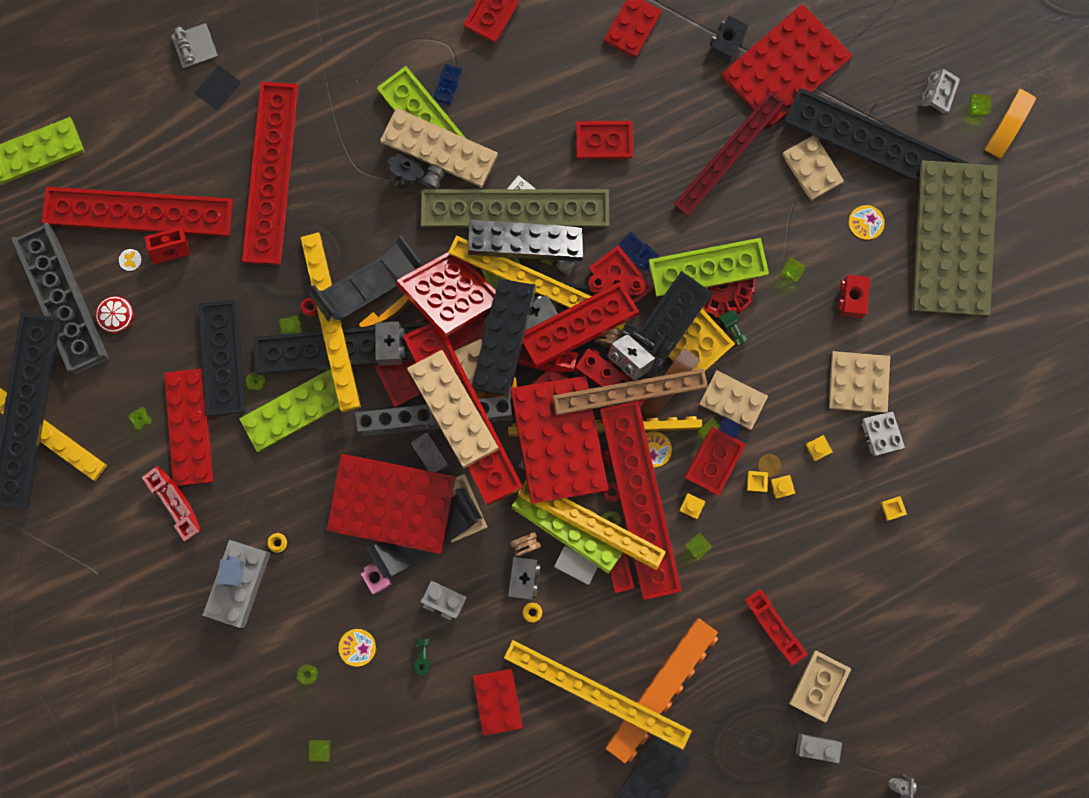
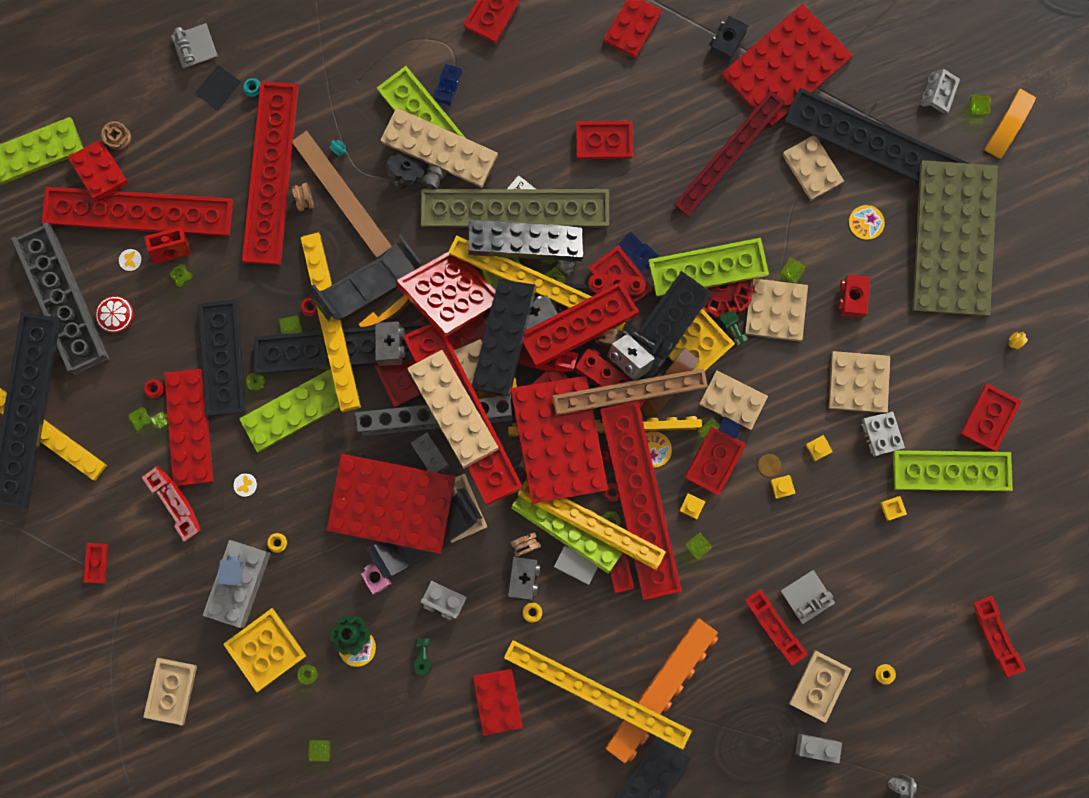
(95, 563): none -> red plate
(98, 170): none -> red plate
(116, 135): none -> medium nougat wheel
(148, 388): none -> red plate
(159, 420): none -> clear neon green plate
(170, 691): none -> tan plate
(181, 269): none -> clear neon green plate
(245, 485): none -> white sticker
(250, 83): none -> teal plate
(264, 650): none -> yellow plate
(303, 197): none -> medium nougat wheel
(338, 147): none -> teal plate
(342, 194): none -> medium nougat tile
(359, 637): none -> dark green plant
(555, 272): none -> clear neon green plate
(757, 481): yellow plate -> none
(777, 310): none -> tan plate
(808, 596): none -> light grey hinge
(879, 674): none -> yellow plate
(952, 470): none -> lime plate
(990, 417): none -> red plate
(997, 638): none -> red slope
(1017, 340): none -> yellow plate

